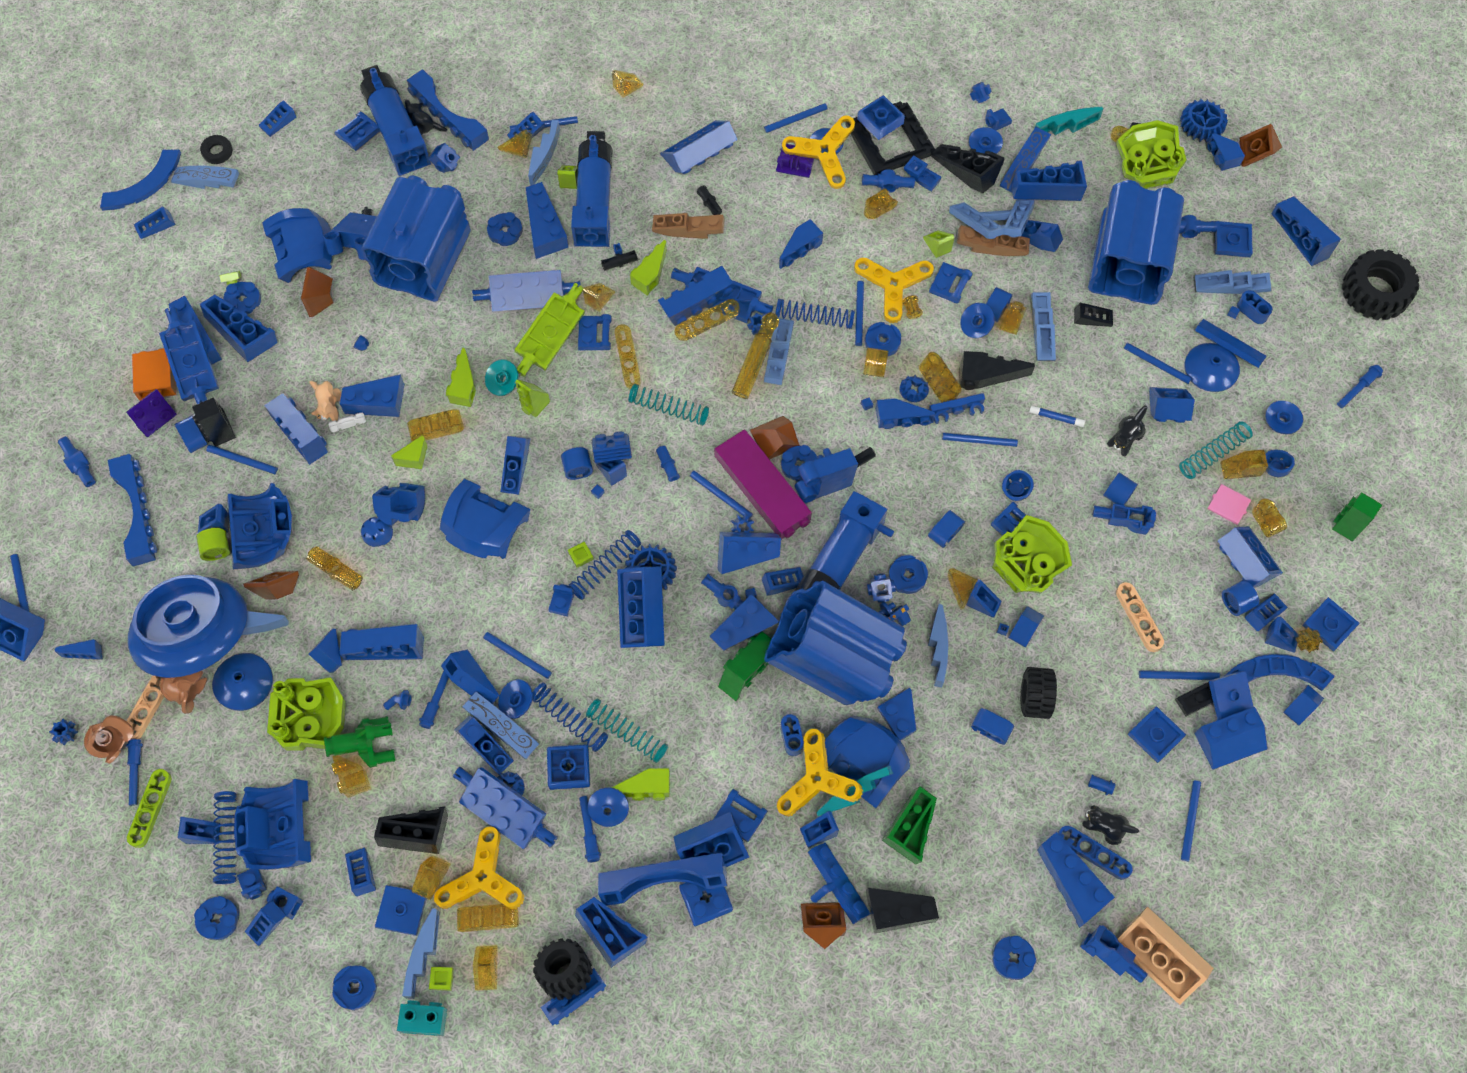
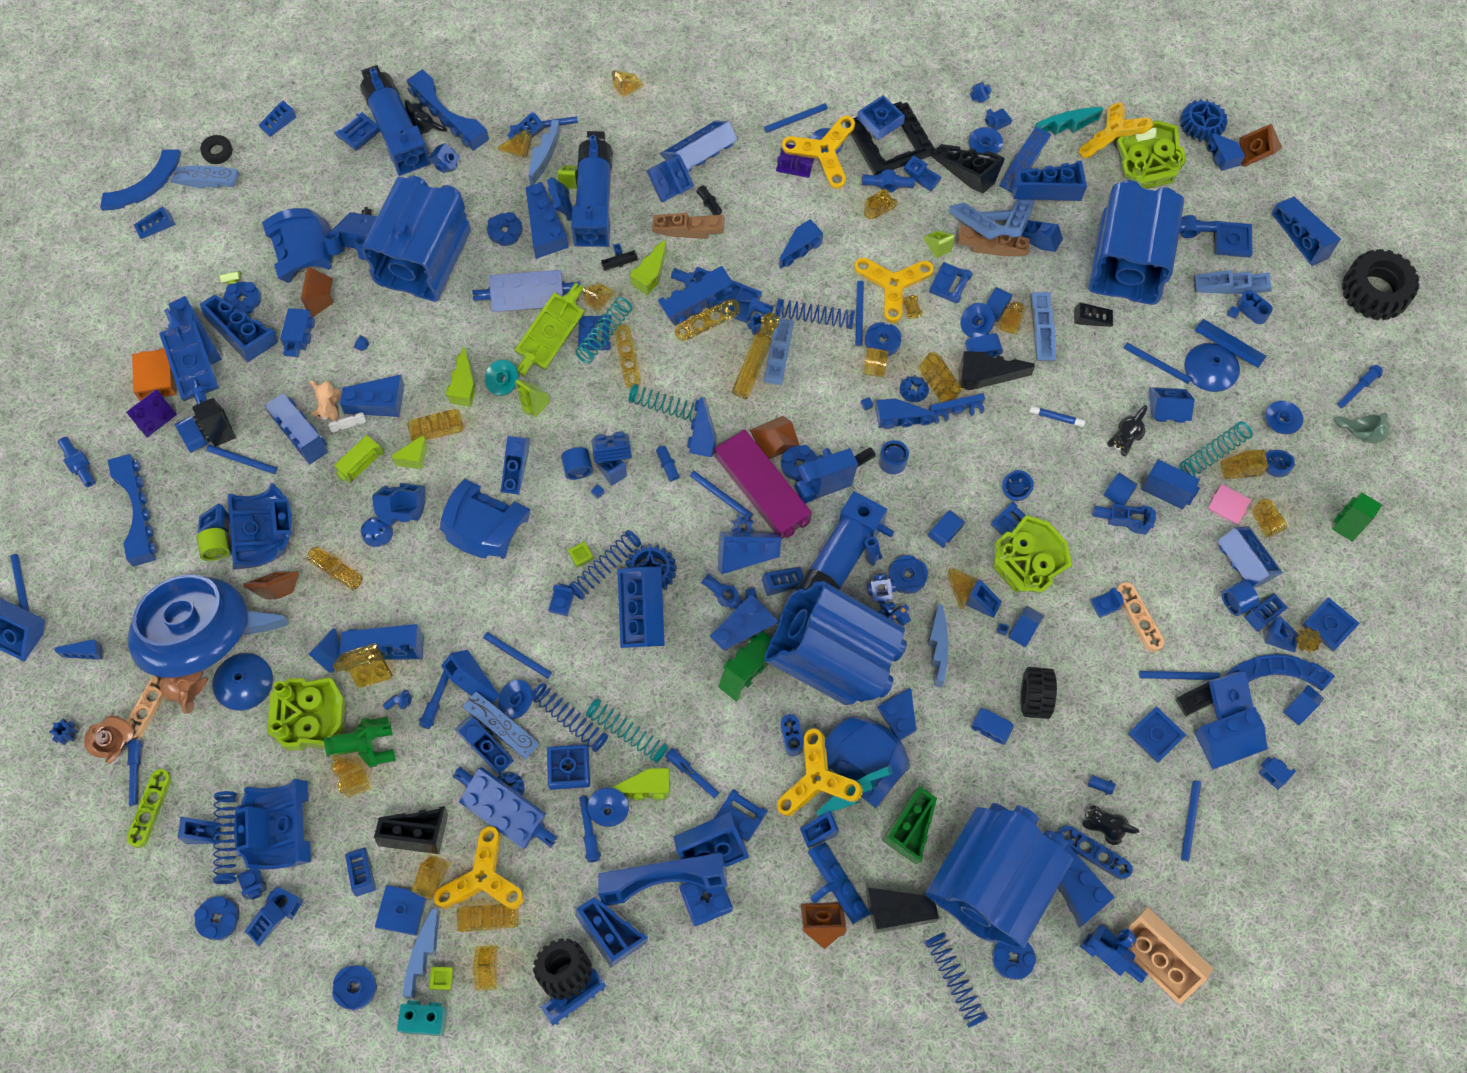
(296, 331): none -> blue brick
(358, 459): none -> lime window
(364, 665): none -> clear yellow bracket
(560, 197): none -> blue plate
(591, 355): none -> teal piece
(670, 178): none -> blue slope
(676, 759): none -> blue pin
(704, 435): none -> blue slope
(872, 550): none -> blue bar
(893, 457): none -> blue piece
(980, 439): blue bar -> none
(983, 1016): none -> blue piece
(986, 343): none -> blue beam
(1001, 874): none -> blue brick
(1108, 603): none -> blue bracket
(1116, 127): none -> yellow piece
(1126, 938): none -> blue hinge
(1171, 484): none -> blue brick
(1276, 772): none -> blue brick
(1368, 428): none -> sand green piece

